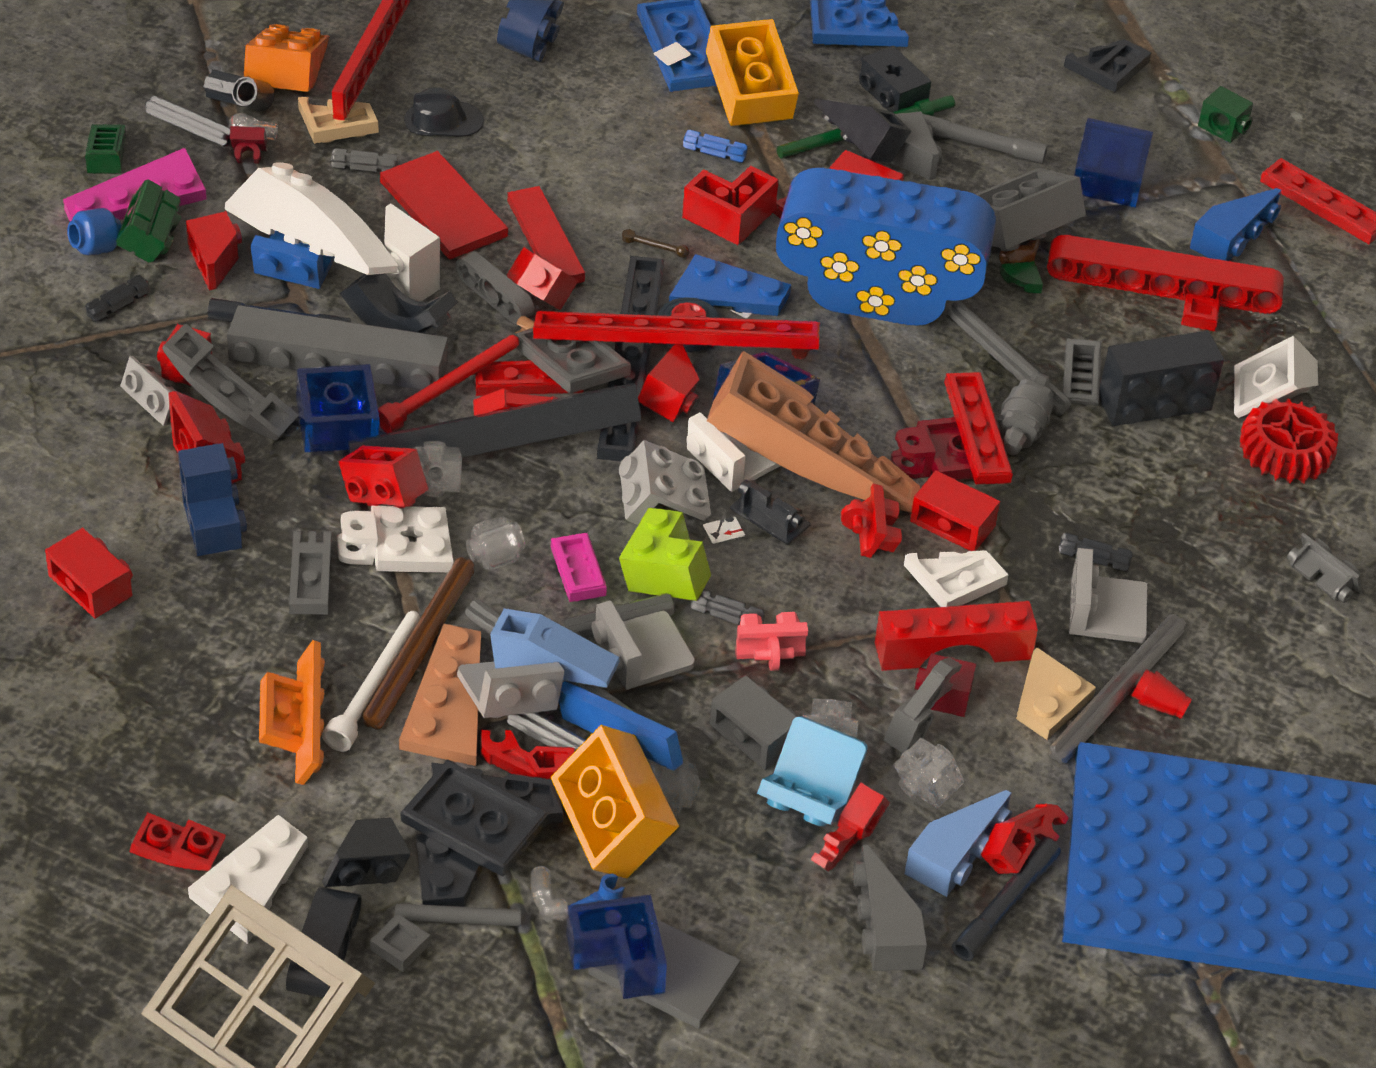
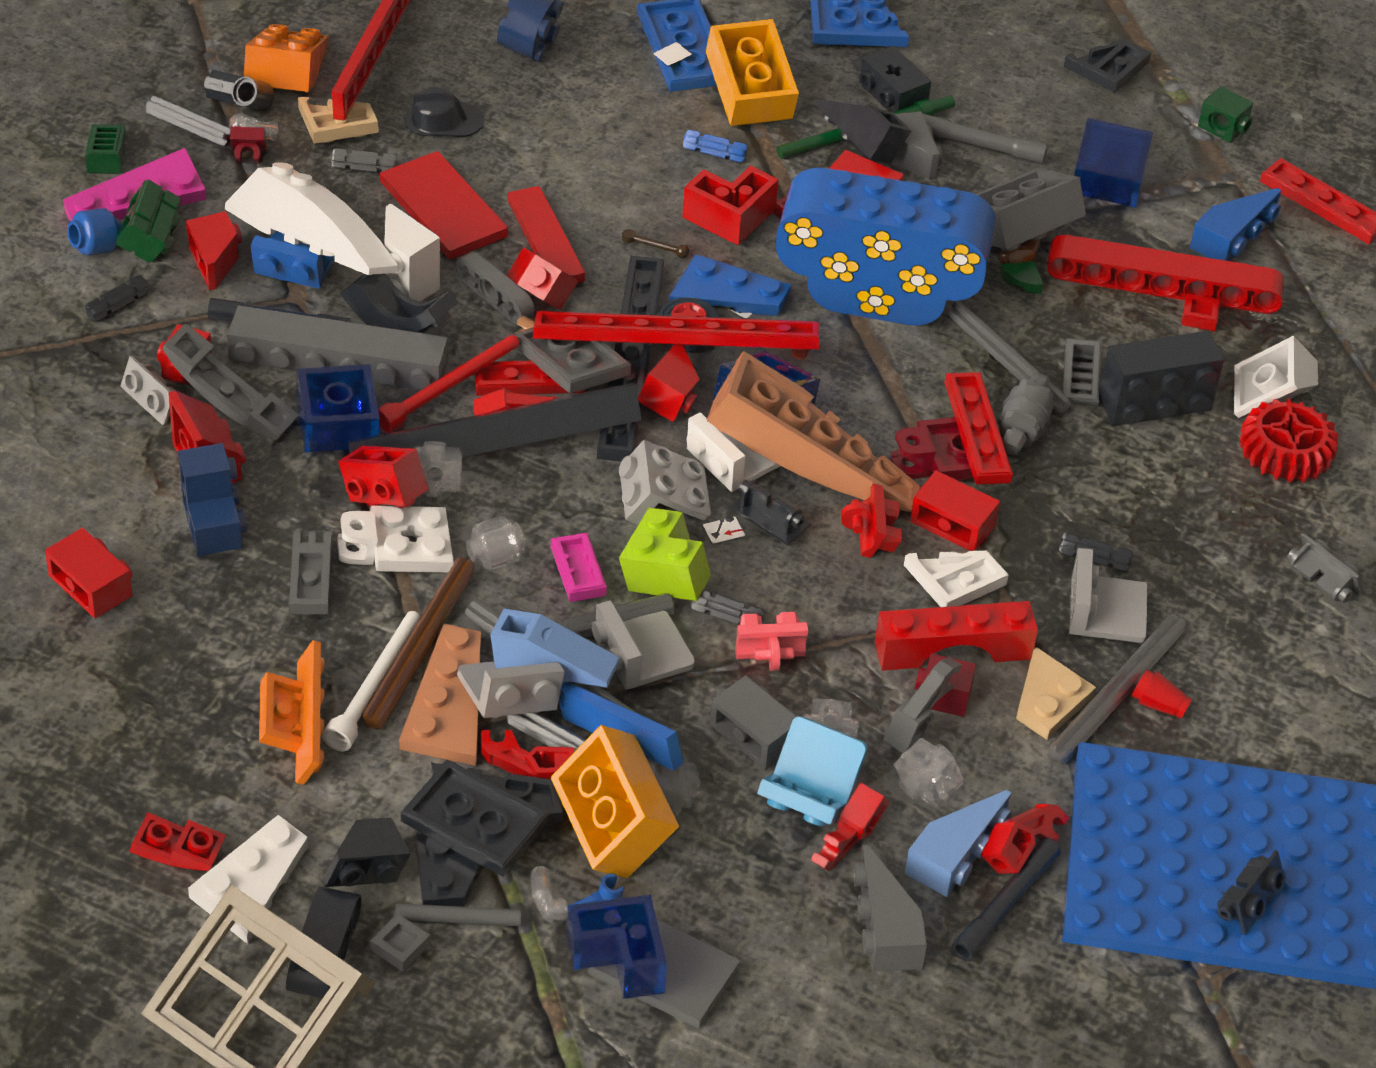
(1260, 883): none -> black hinge

